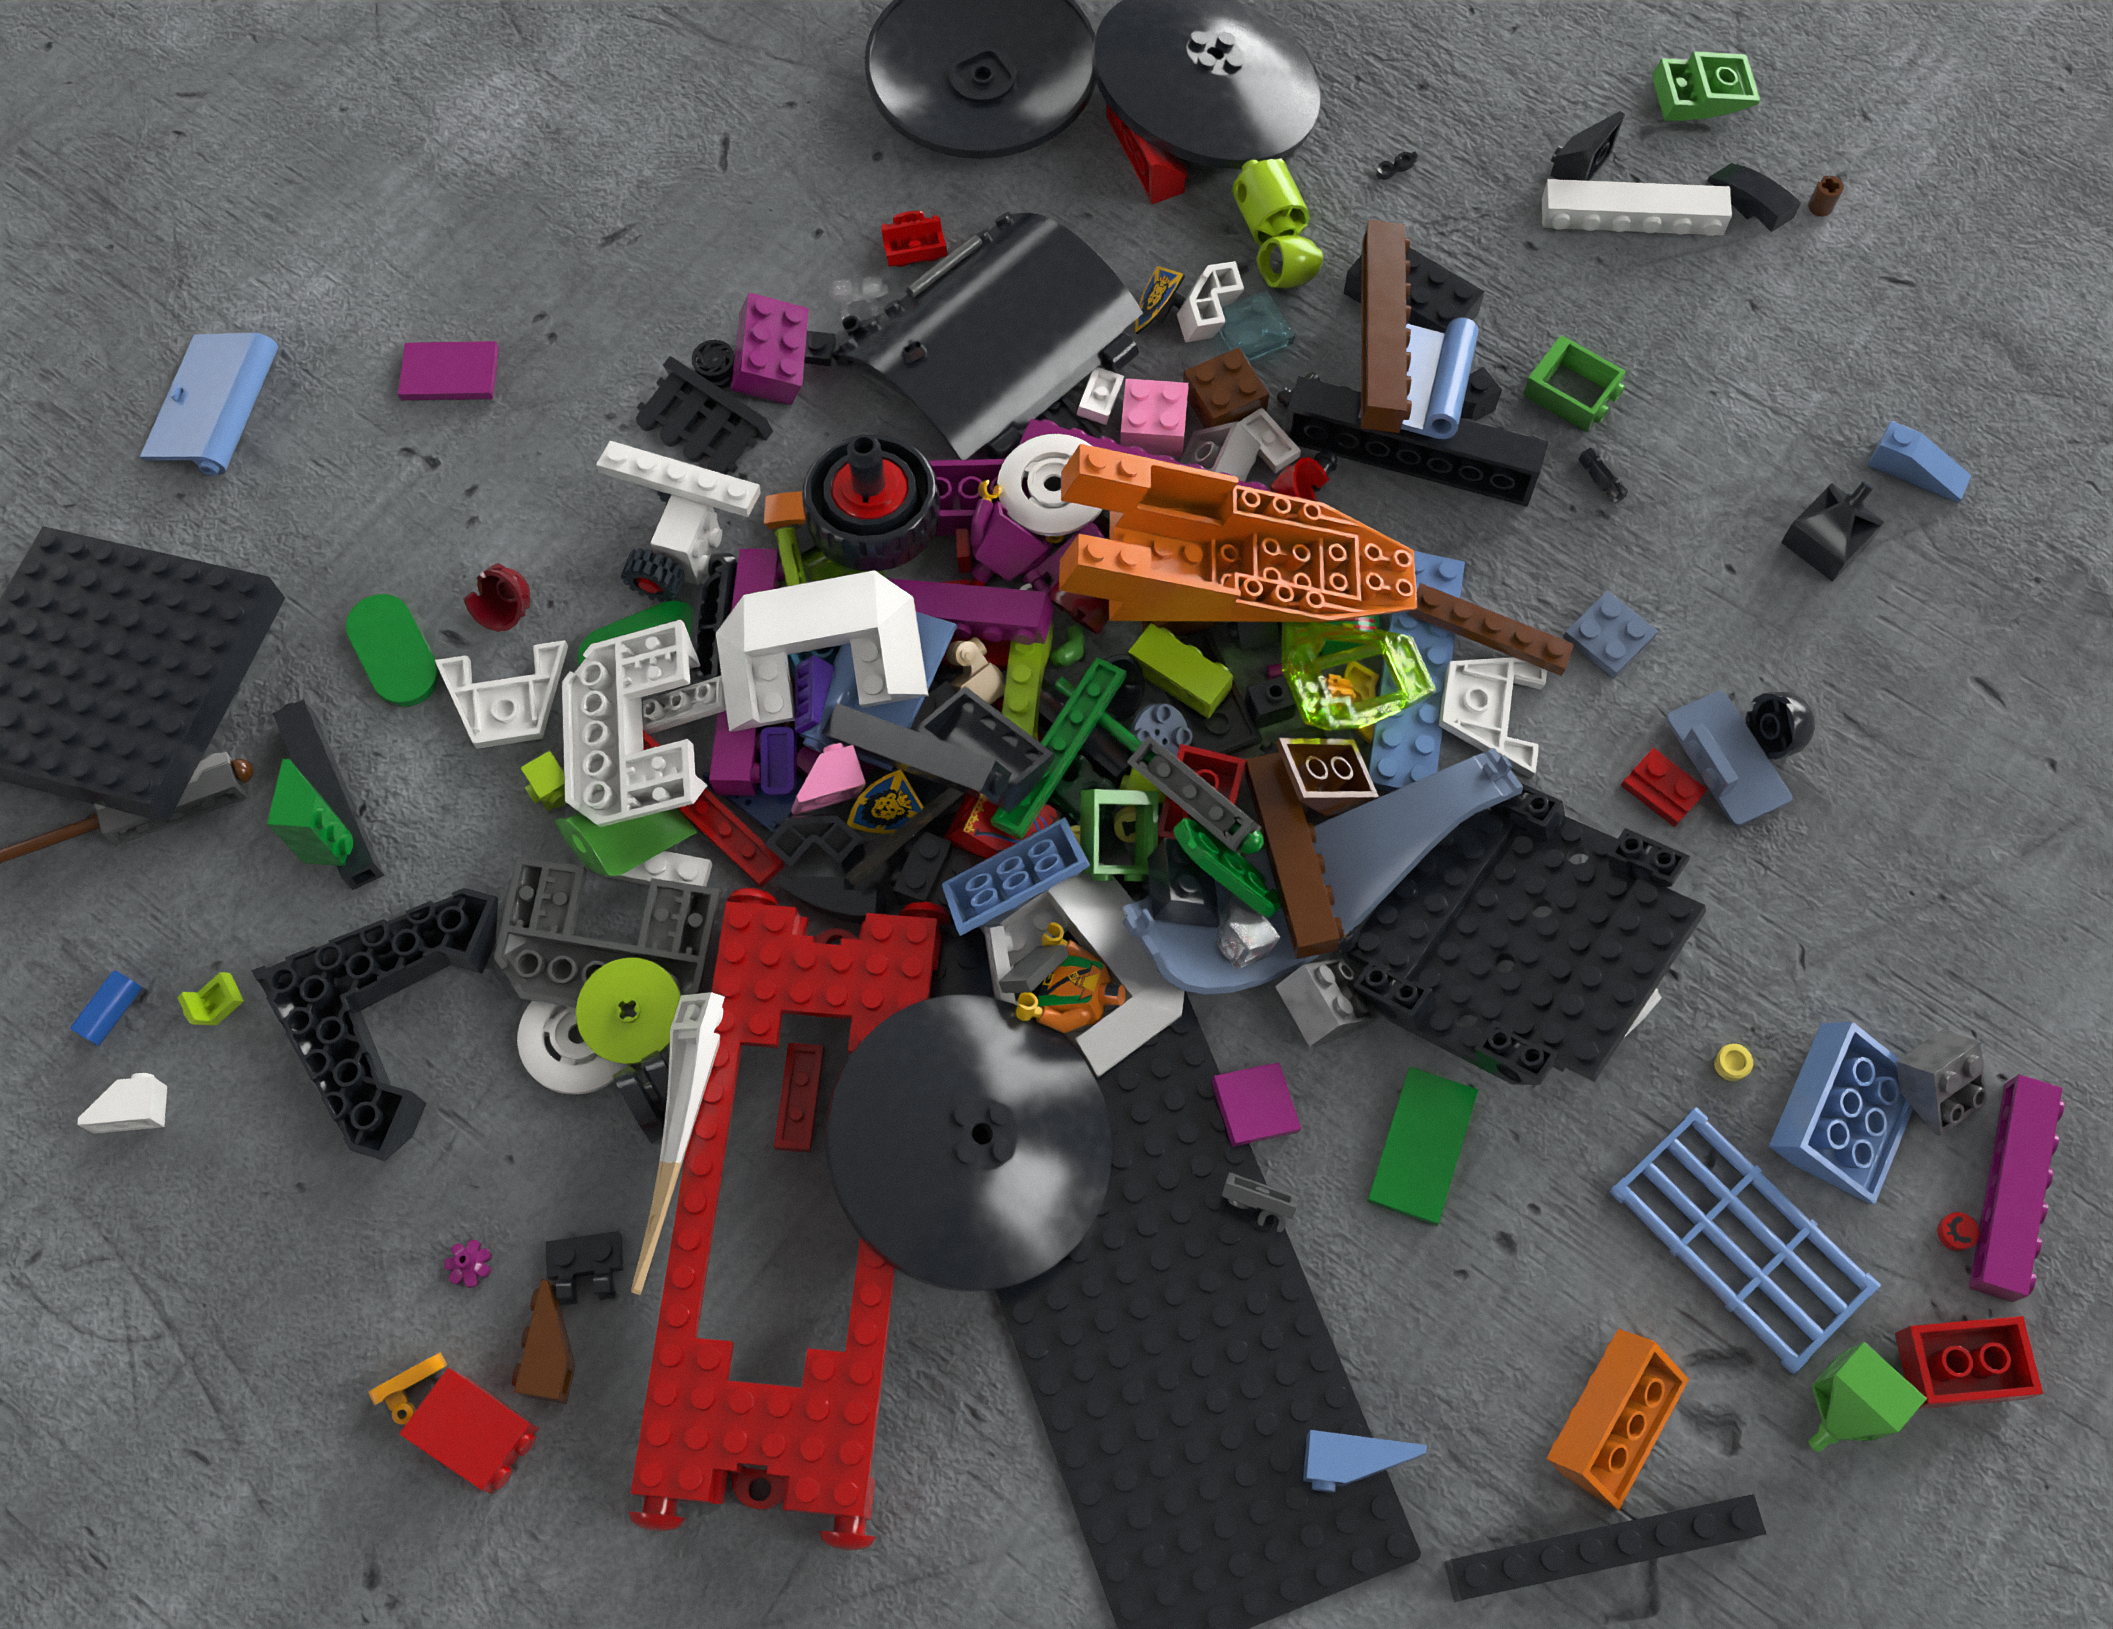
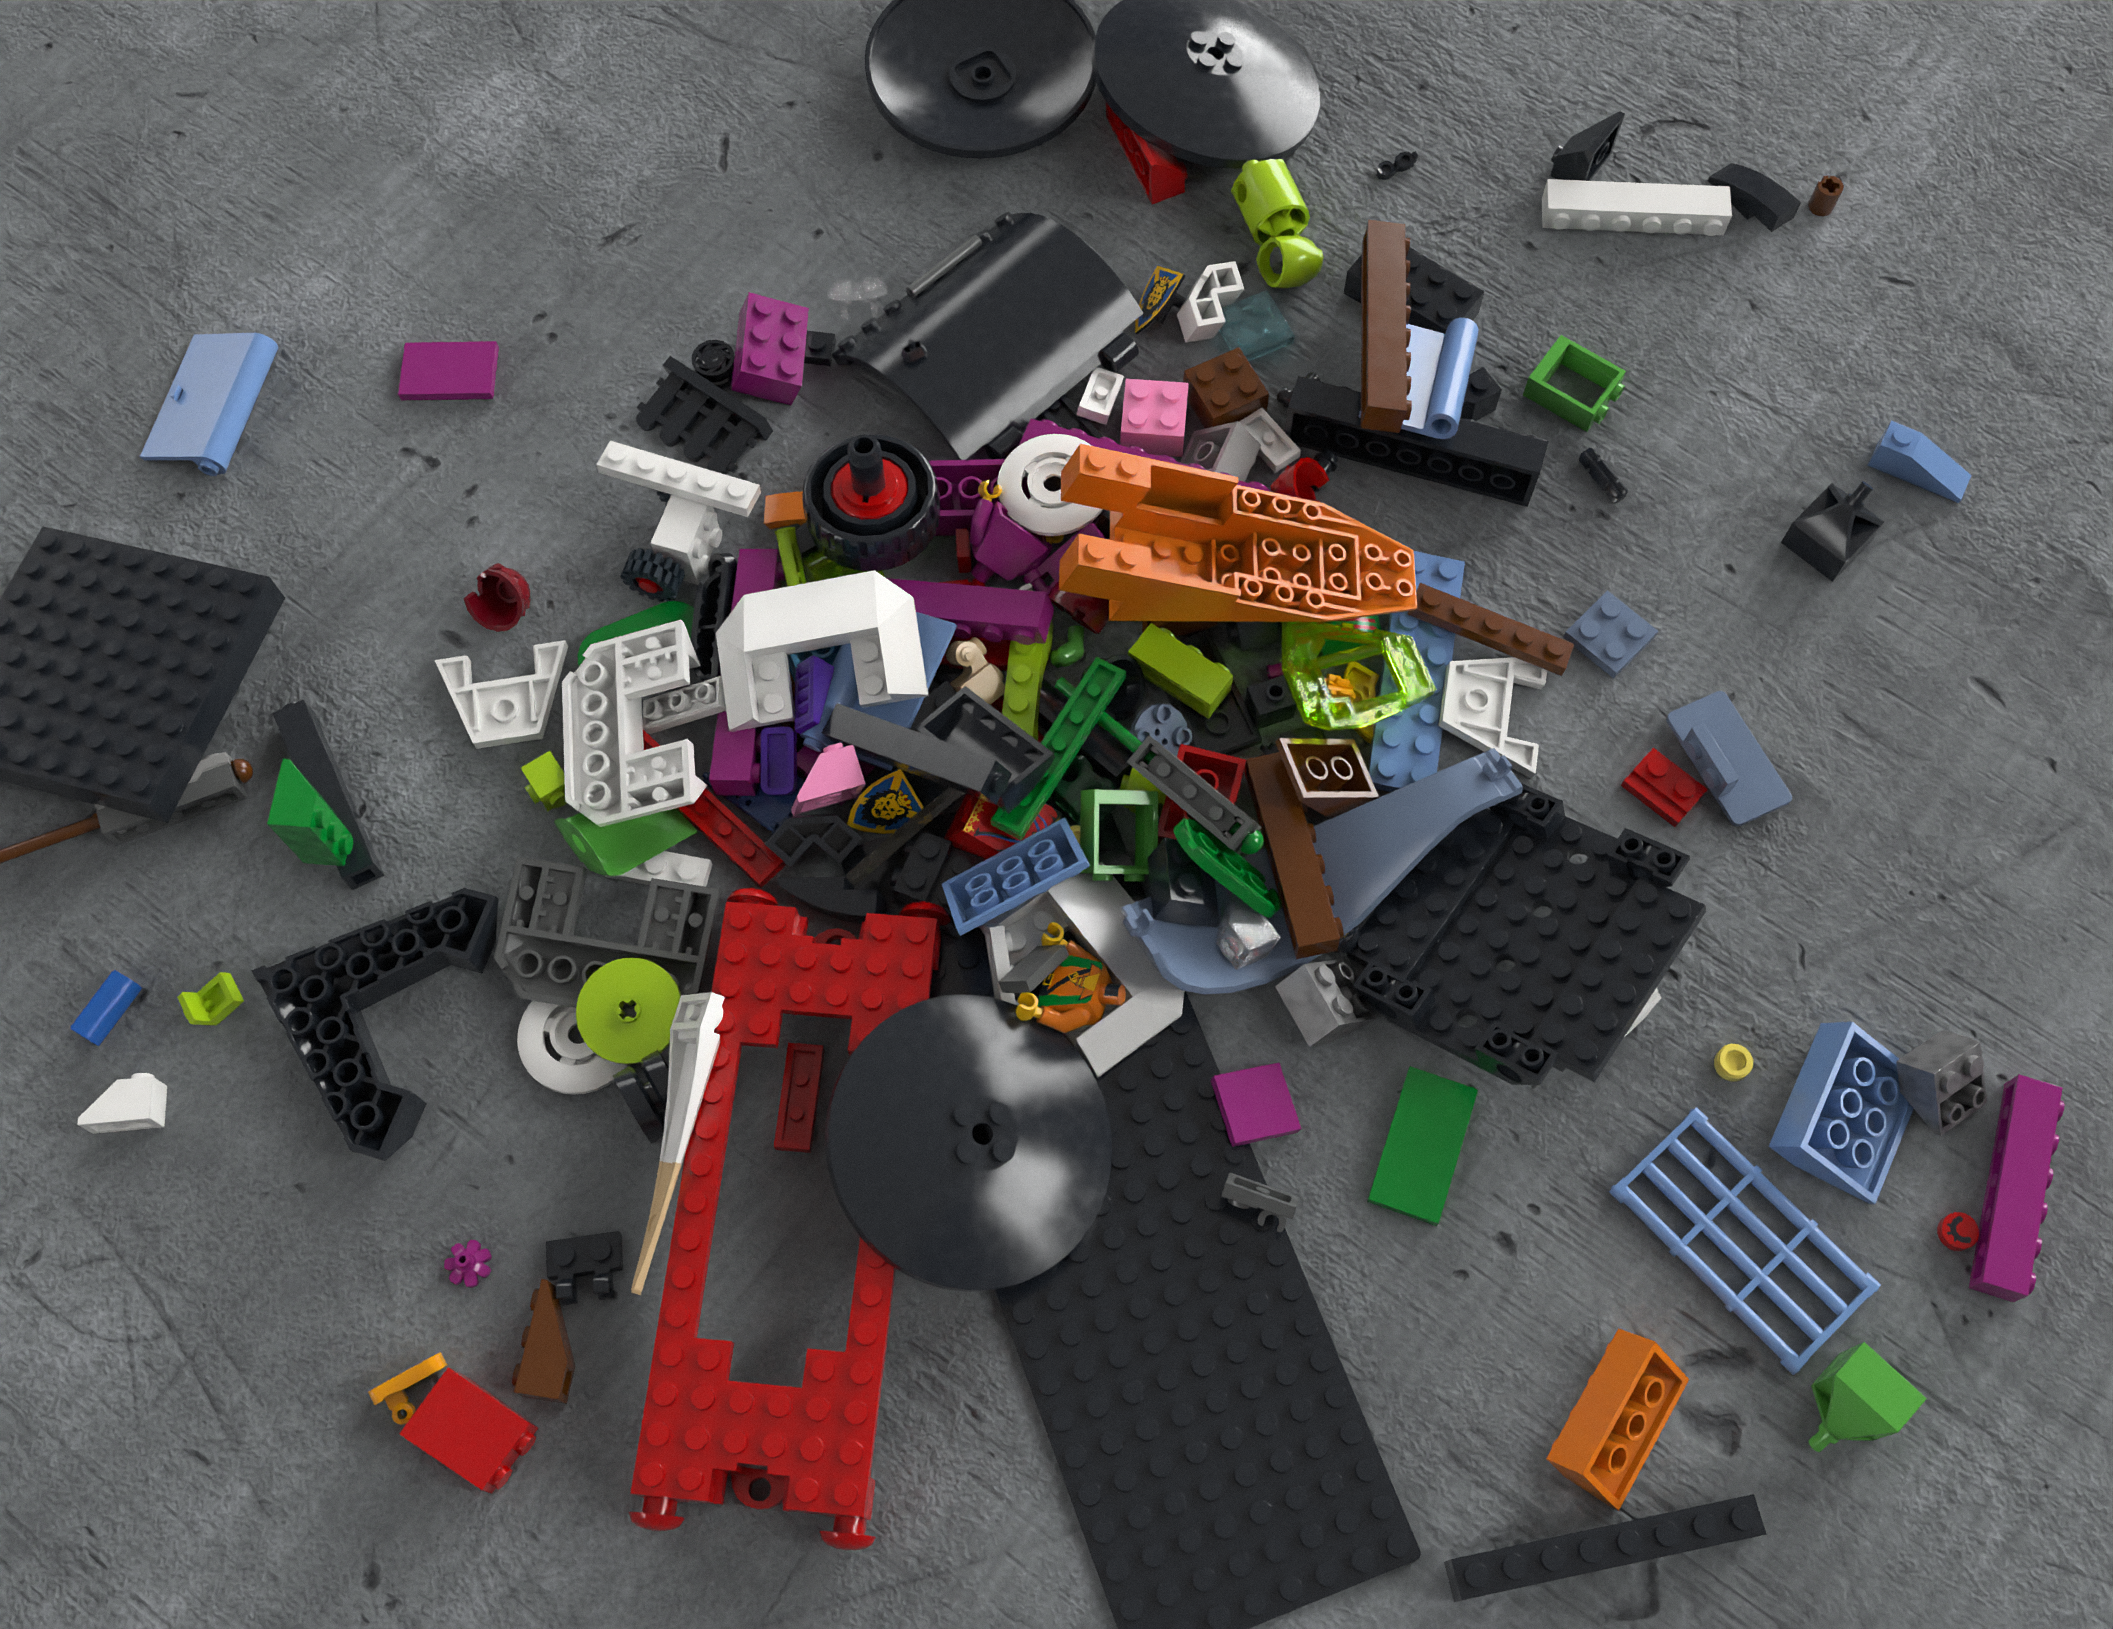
(392, 650): green tile -> none
(852, 321): black hand -> none
(913, 239): red slope -> none
(1125, 824): light yellow tile -> none
(1344, 1458): medium blue slope -> none
(1704, 86): bright green slope -> none
(1781, 723): black cylinder -> none
(1969, 1361): red brick -> none

